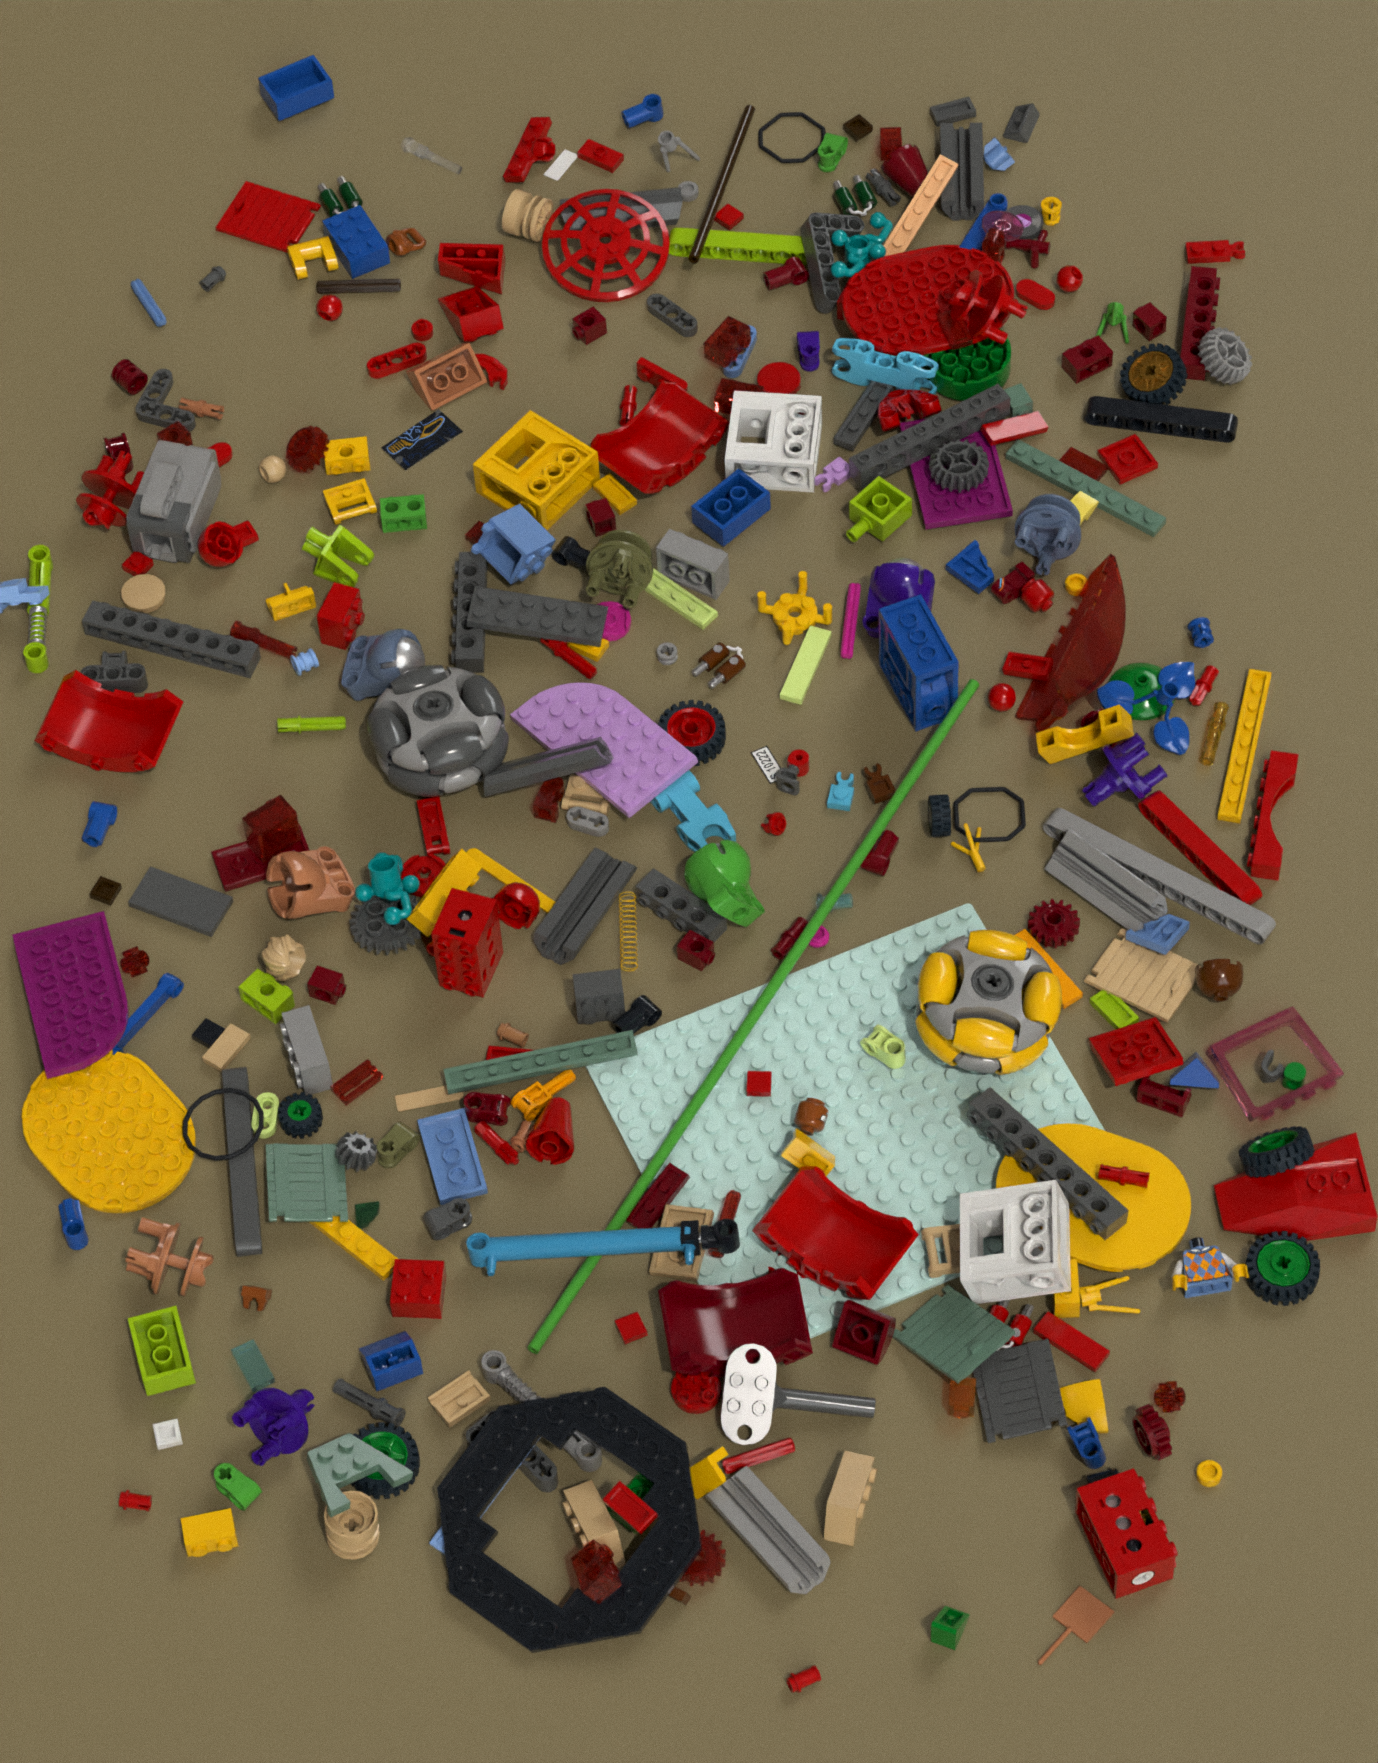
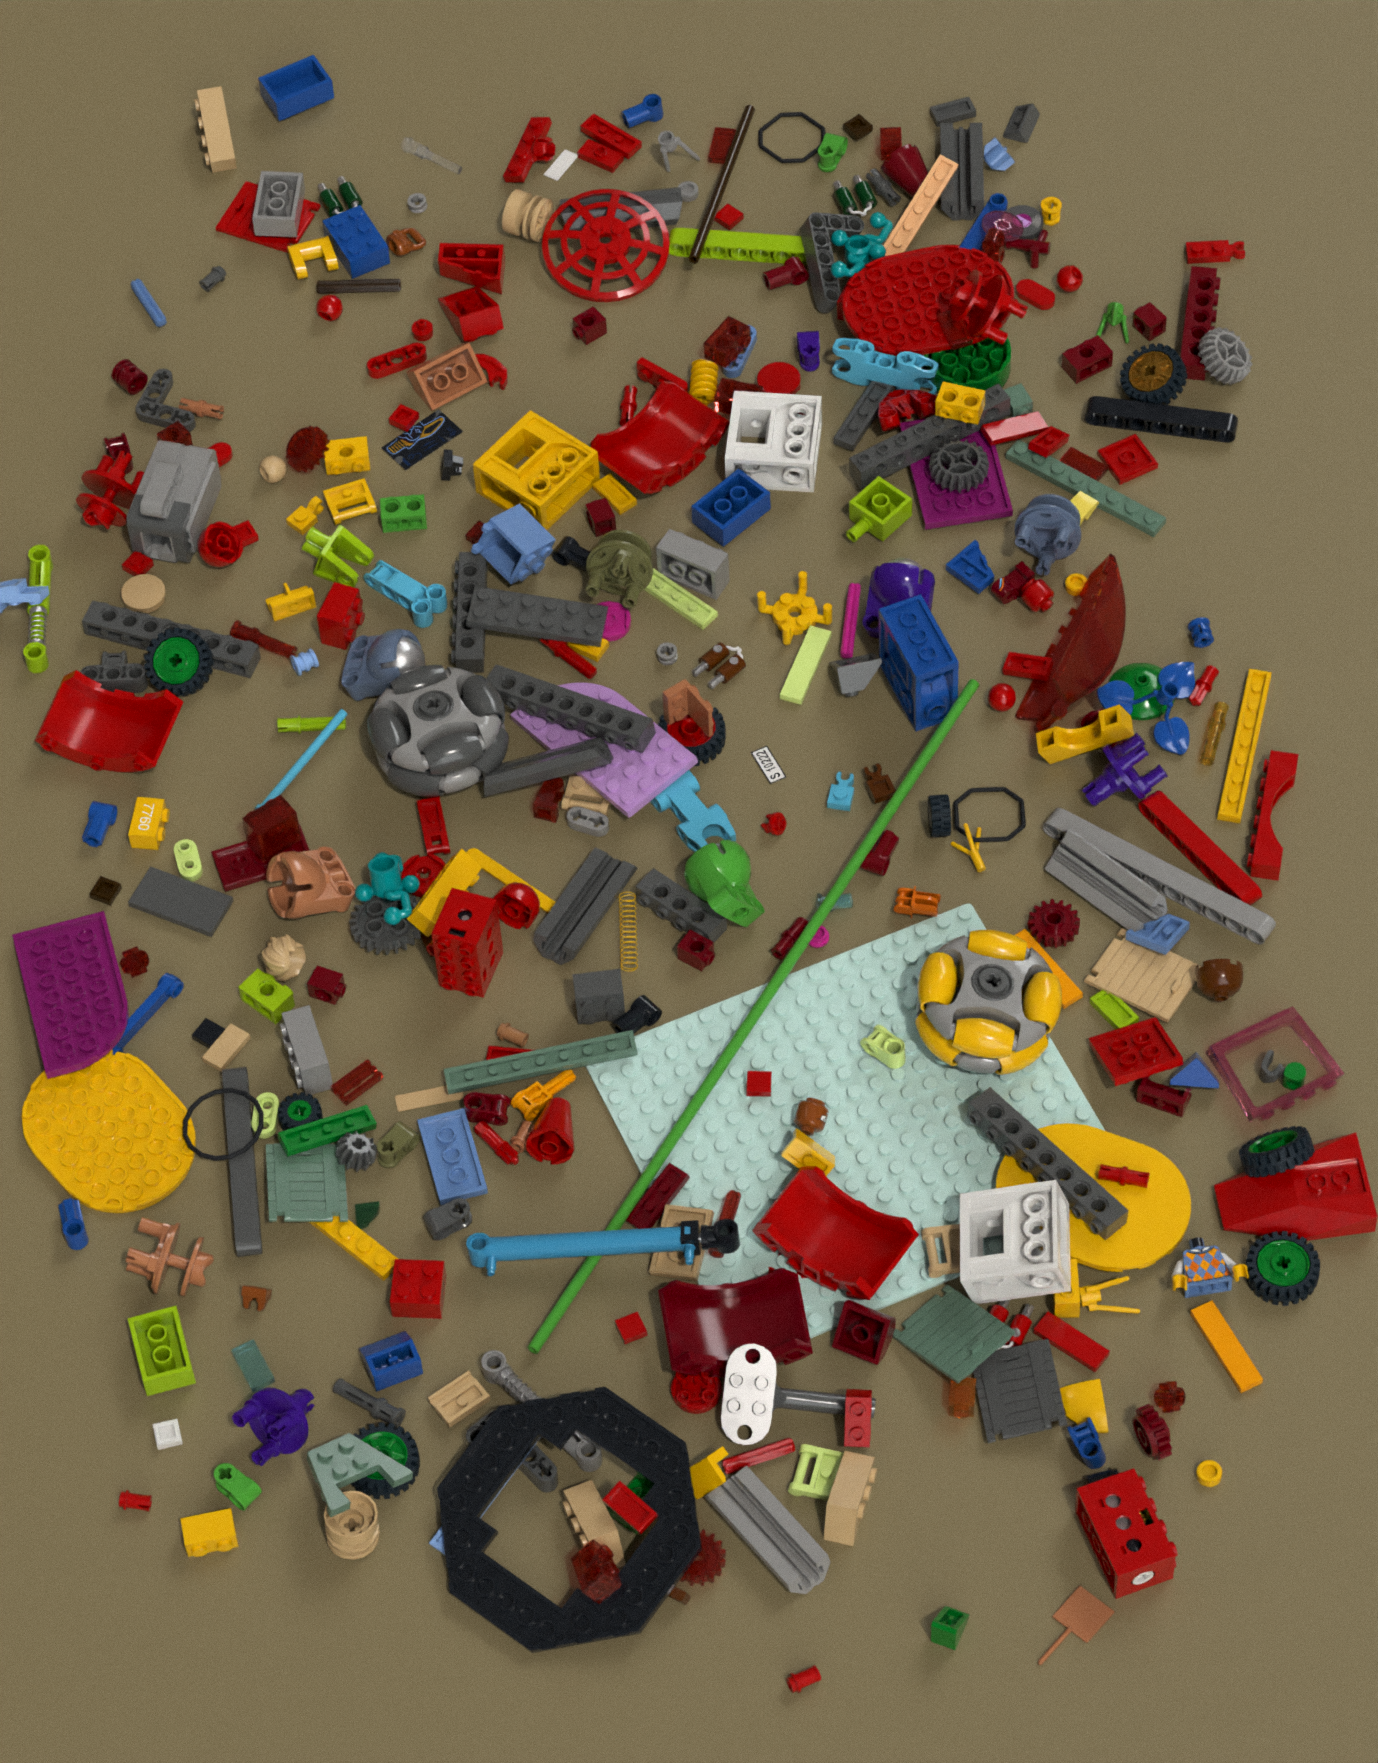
(148, 823): none -> yellow brick
(173, 647): none -> wheel
(188, 858): none -> yellowish green plate
(216, 129): none -> tan wedge
(278, 204): none -> light grey brick
(304, 518): none -> yellow plate
(306, 756): none -> medium azure bar
(326, 1130): none -> green plate
(403, 418): none -> red plate
(408, 593): none -> medium azure piece
(417, 197): none -> light grey bush
(450, 465): none -> black tile
(573, 709): none -> dark grey brick
(611, 136): none -> red plate
(670, 307): dark grey beam -> none
(685, 700): none -> nougat bracket
(703, 380): none -> yellow piece
(720, 144): none -> clear red tile
(796, 767): leg -> none
(823, 1473): none -> yellowish green plate
(835, 472): lavender plate -> none
(854, 673): none -> dark grey slope
(858, 1418): none -> red brick
(916, 902): none -> orange arm
(960, 403): none -> yellow brick
(1048, 441): none -> red plate
(1226, 1346): none -> light orange tile

